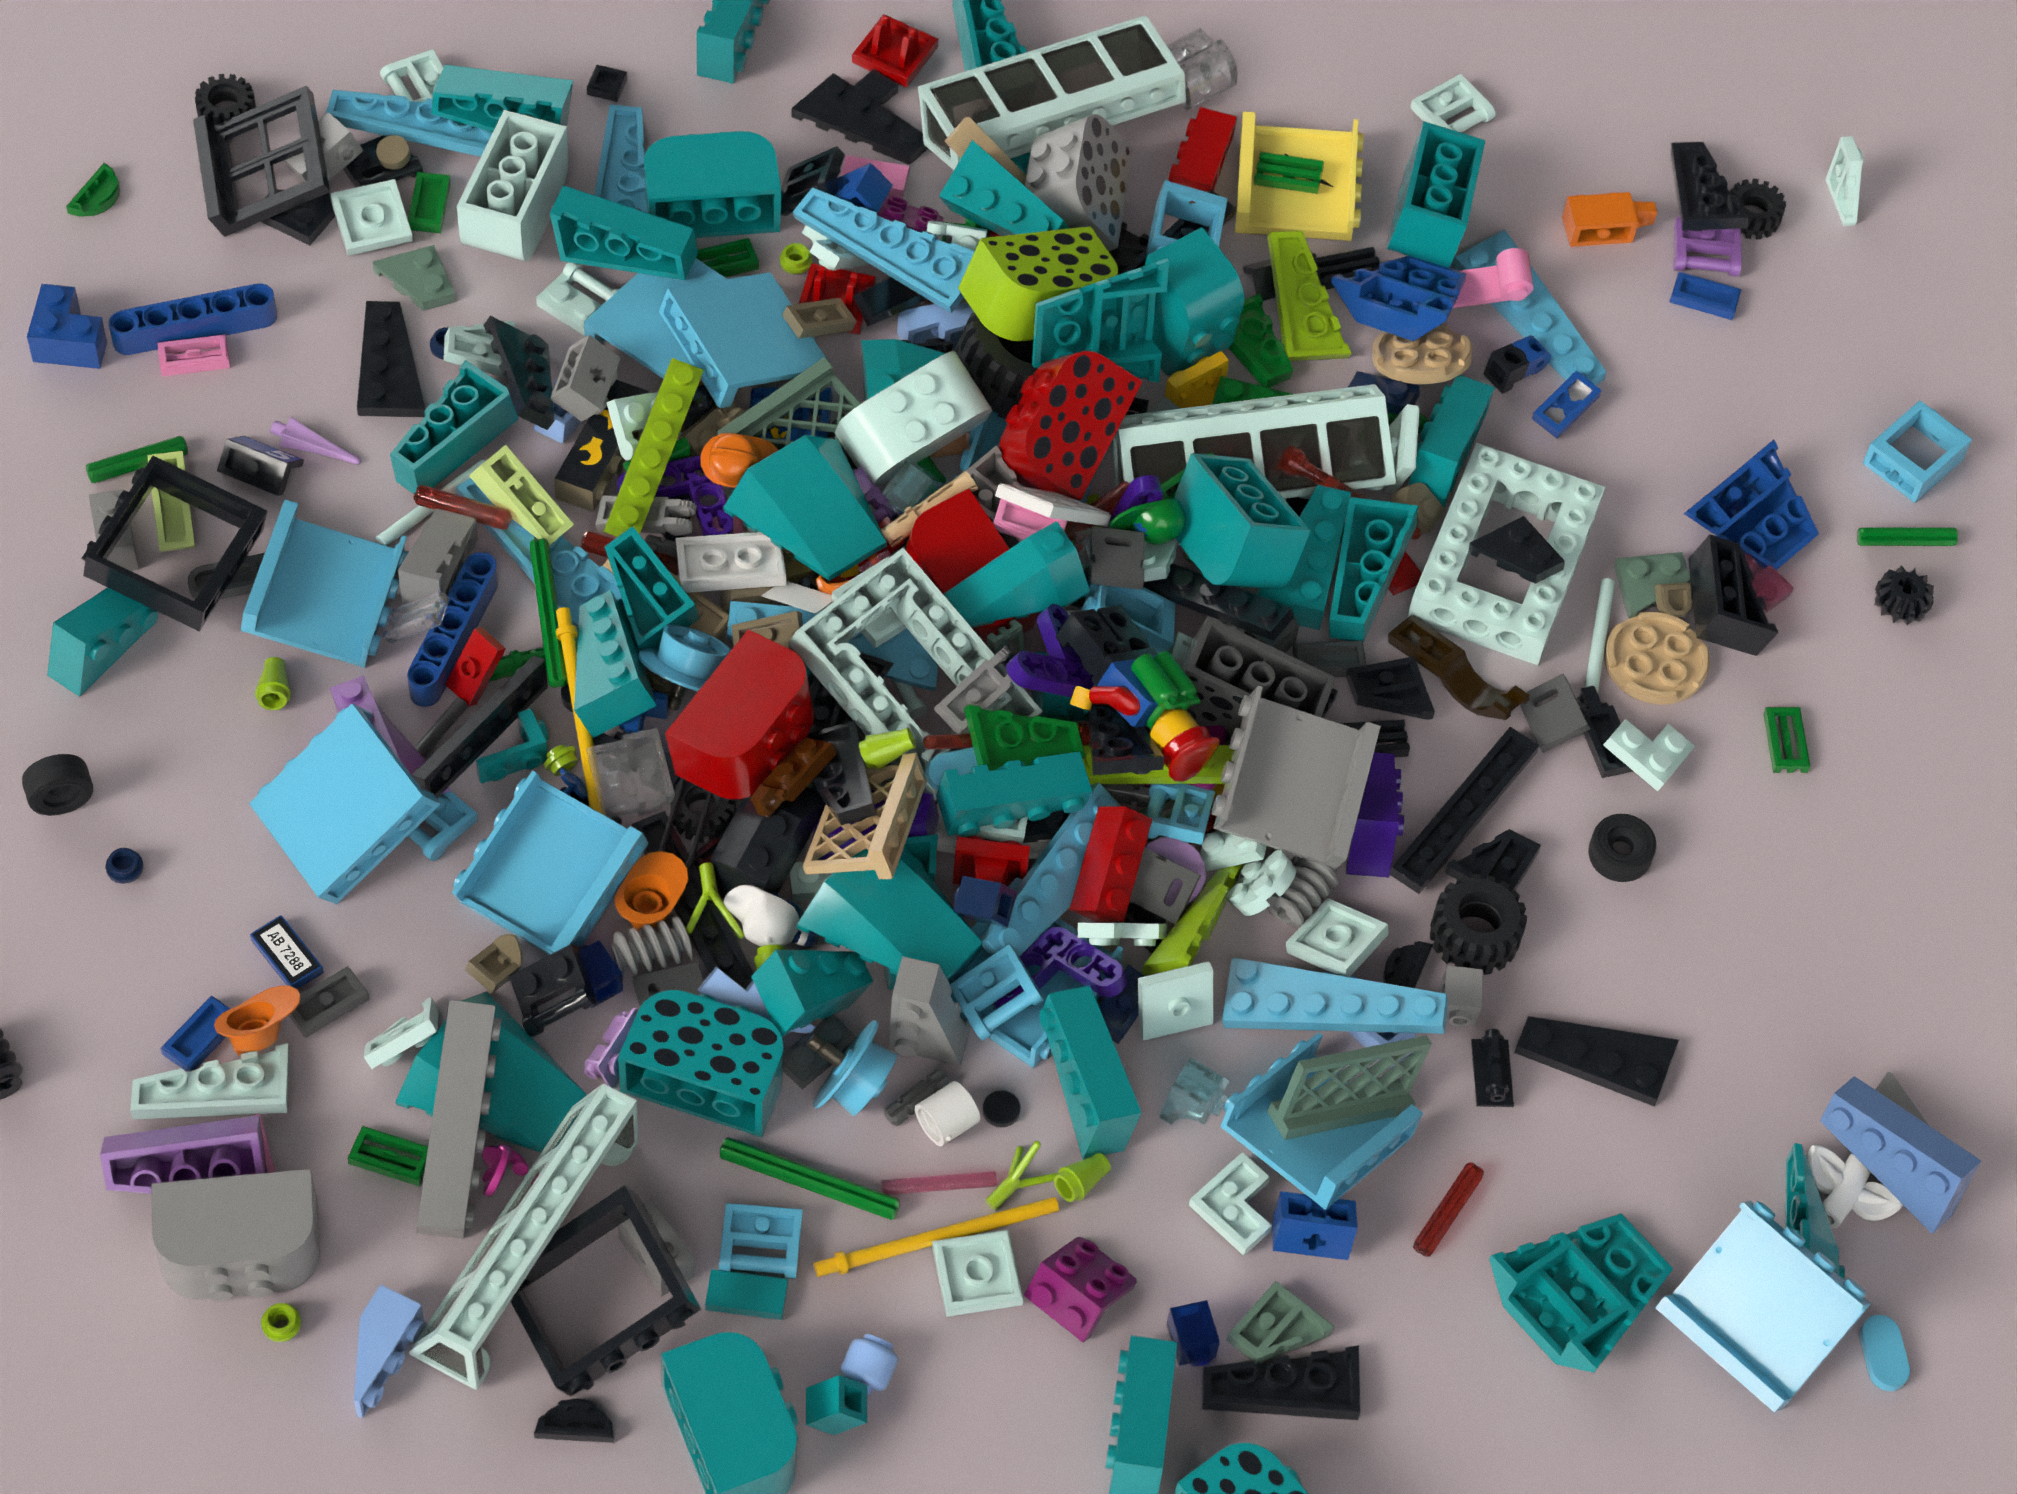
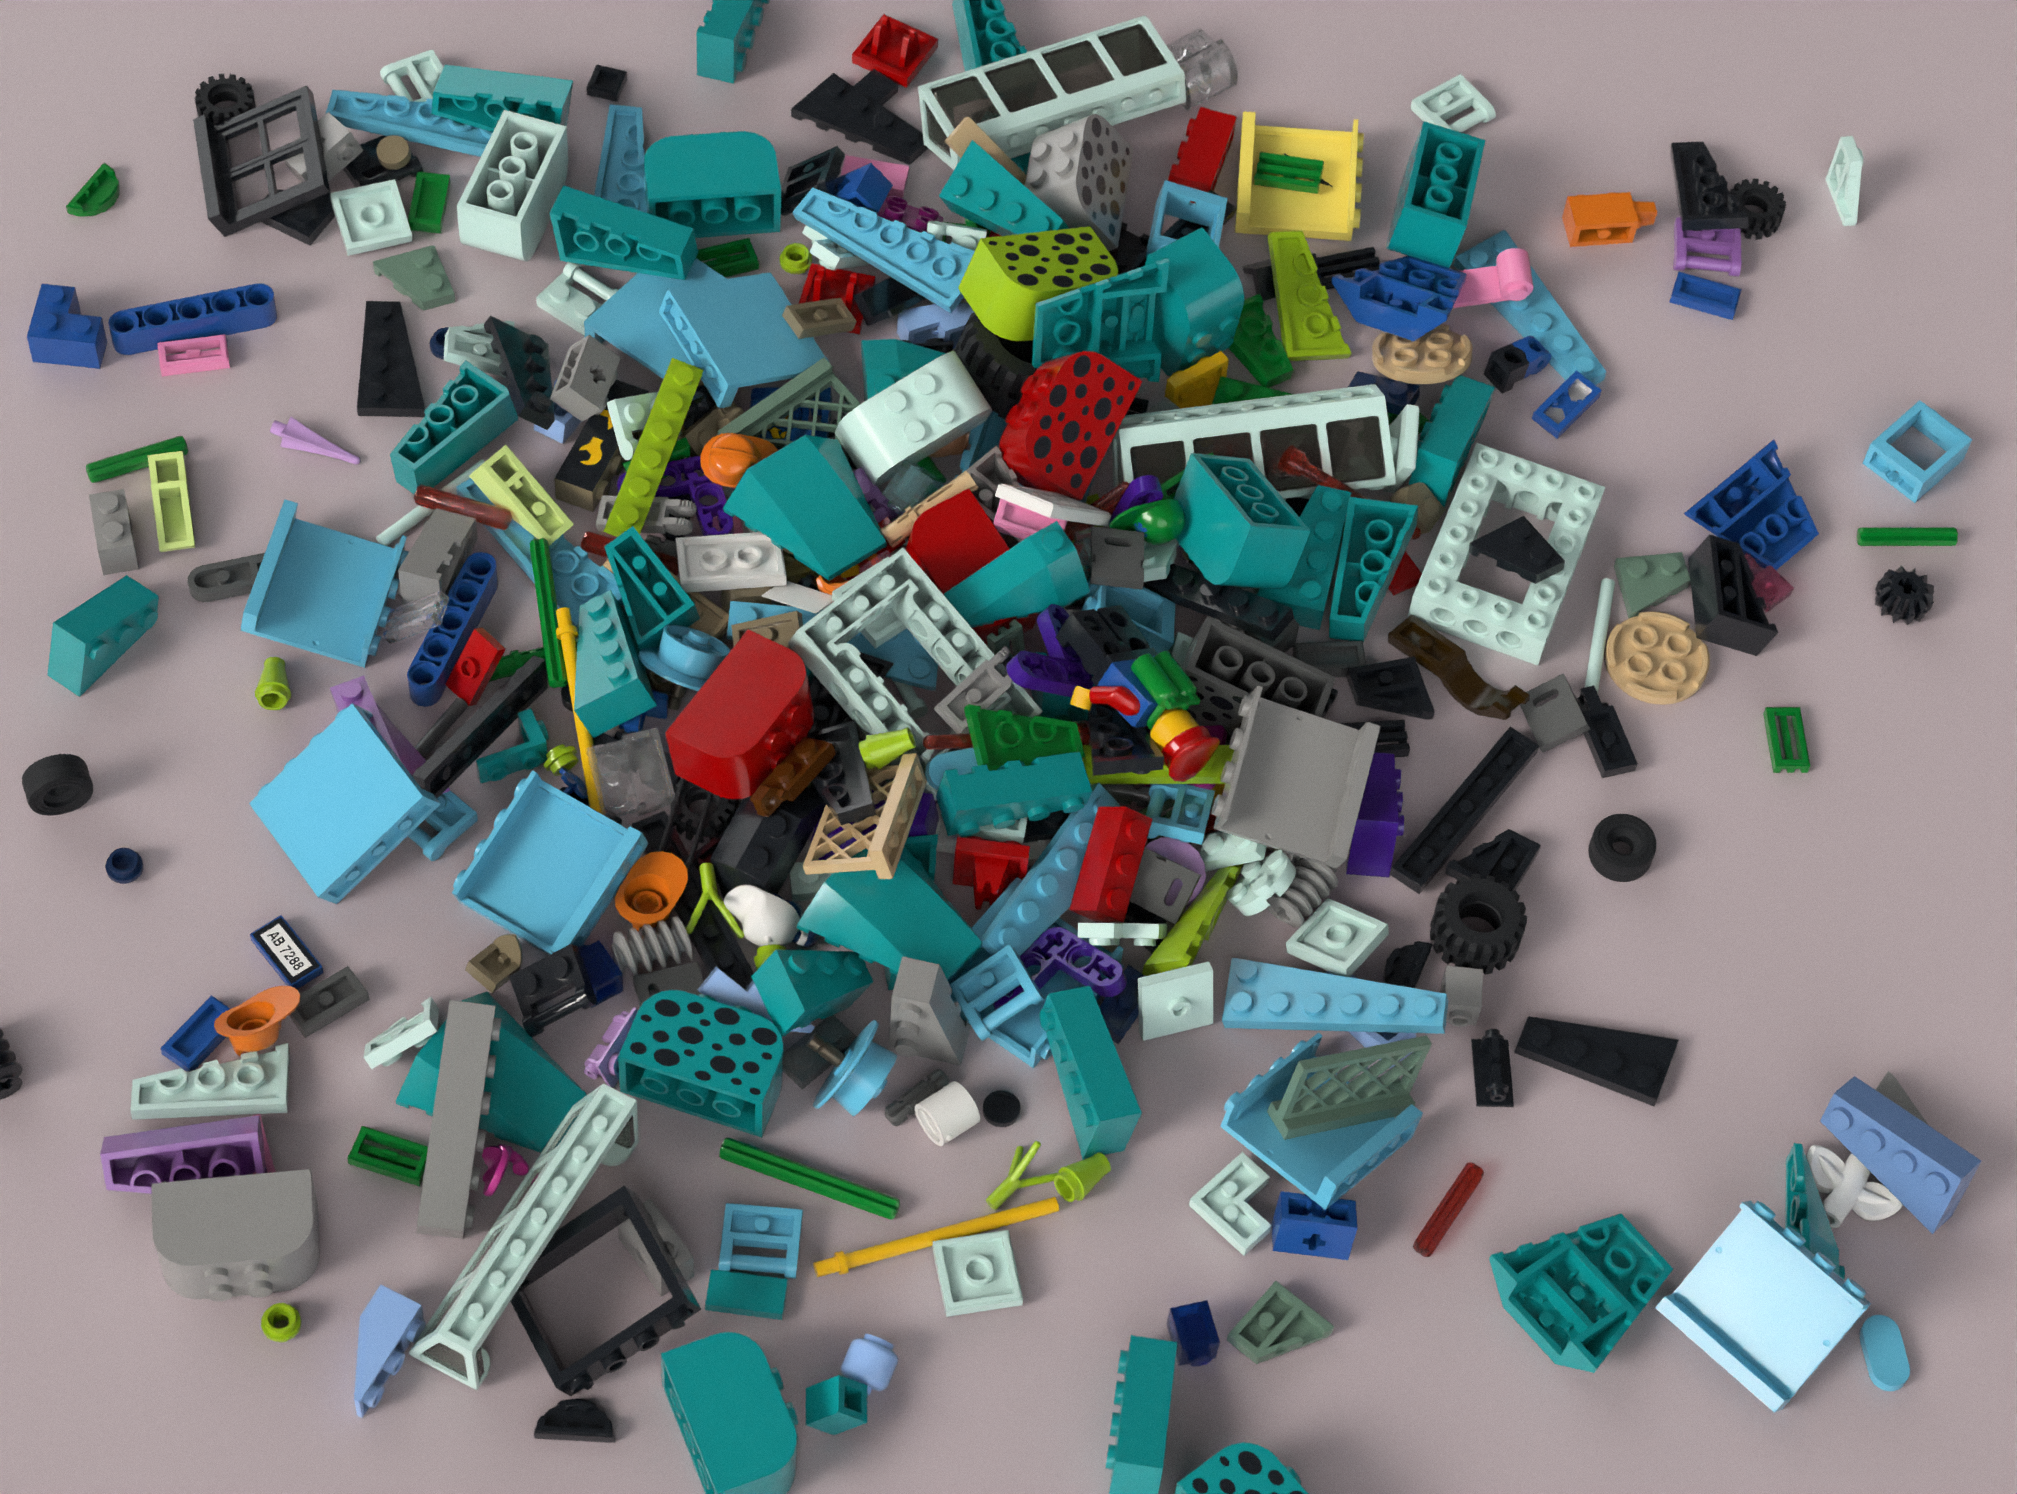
(199, 494): black window -> none
(257, 464): black panel -> none
(939, 1183): clear pink bar -> none
(984, 901): dark blue brick -> none
(1078, 1286): magenta bracket -> none
(1195, 1094): clear light blue arch -> none
(1304, 1386): black wing -> none
(1649, 759): light aqua plate -> none
(1674, 598): dark tan tile -> none

